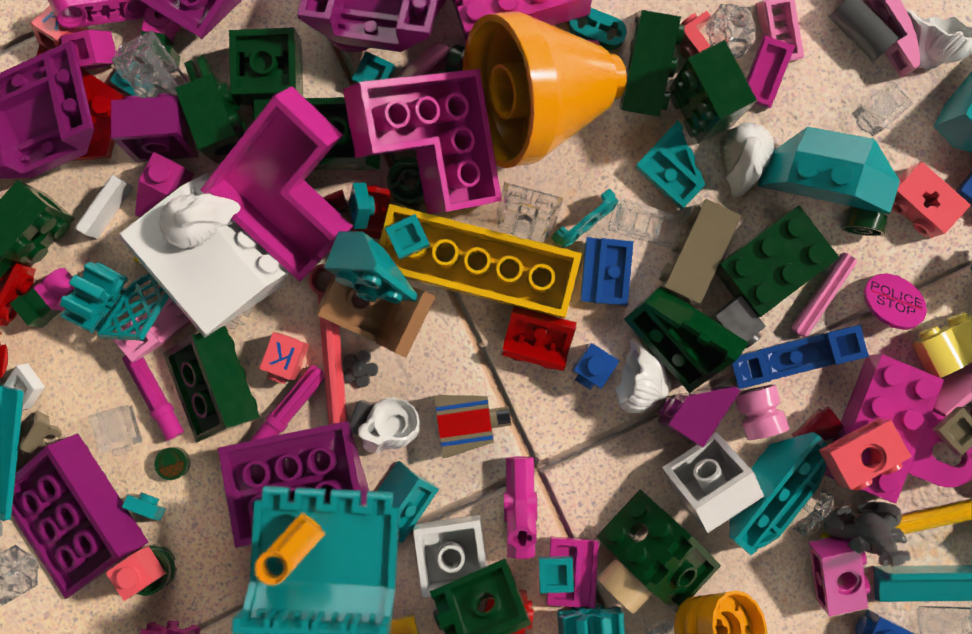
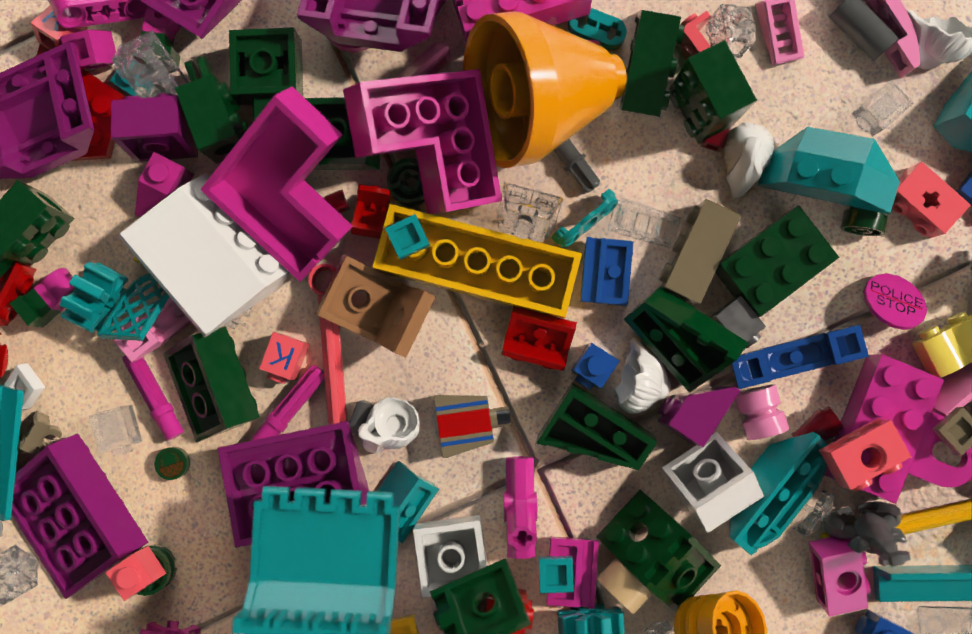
(104, 207): white tile -> none
(145, 505): teal plate -> none
(194, 219): white hair -> none
(290, 548): light orange piece -> none
(360, 368): dark grey plant -> none
(361, 205): teal plate -> none
(368, 269): teal slope -> none
(373, 68): teal plate -> none
(455, 59): dark green tile -> none
(577, 166): none -> dark grey axle
(596, 430): none -> dark green wedge
(672, 167): teal wing -> none
(716, 142): none -> dark red piece
(768, 69): dark pink tile -> none
(823, 294): bright pink axle -> none

